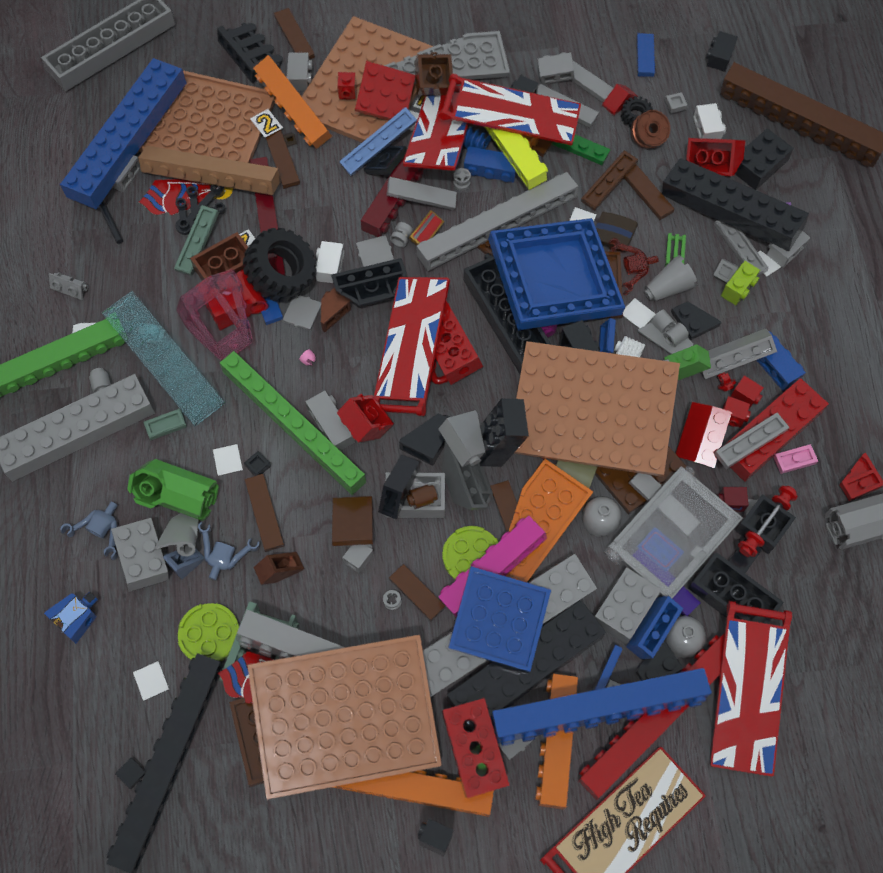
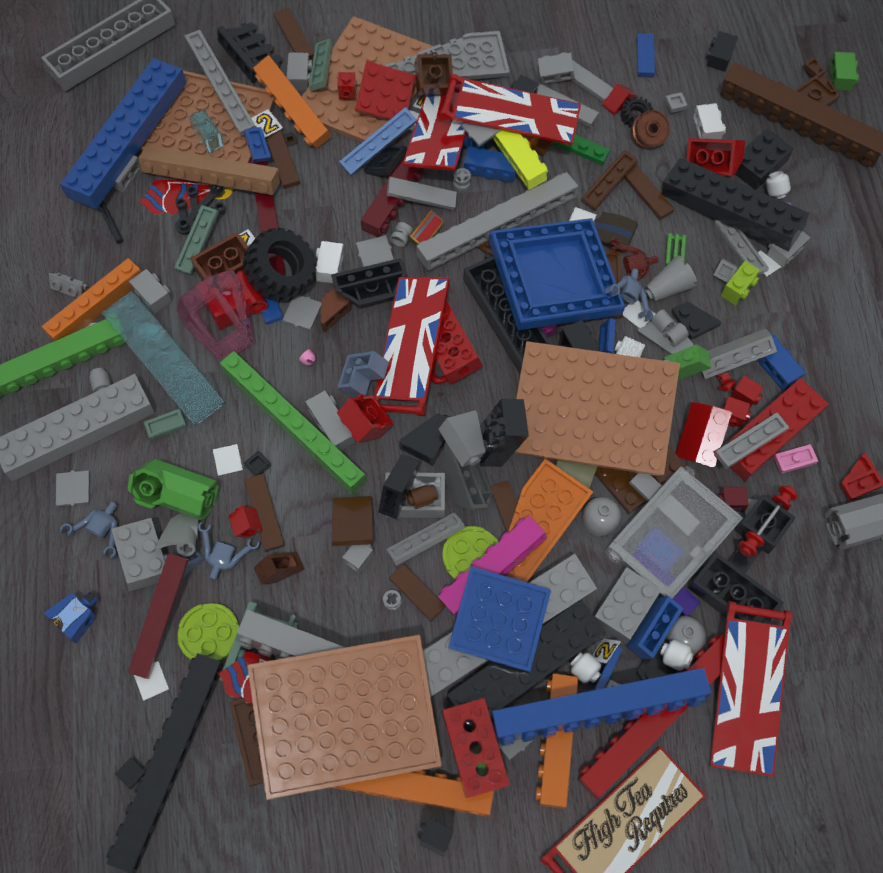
(72, 488): none -> light grey piece
(92, 302): none -> orange brick
(150, 290): none -> light grey brick
(158, 616): none -> dark red tile
(206, 130): none -> clear light blue brick
(219, 82): none -> light grey plate
(245, 522): none -> red brick
(257, 144): none -> blue plate
(320, 64): none -> sand green tile
(359, 371): none -> sand blue brick
(425, 538): none -> light grey tile
(479, 133): none -> light grey piece
(585, 668): none -> white head
(605, 650): none -> sticker
(630, 292): none -> sand blue piece
(677, 655): none -> white head
(778, 184): none -> white head
(819, 86): none -> reddish brown wing
(843, 70): none -> bright green brick

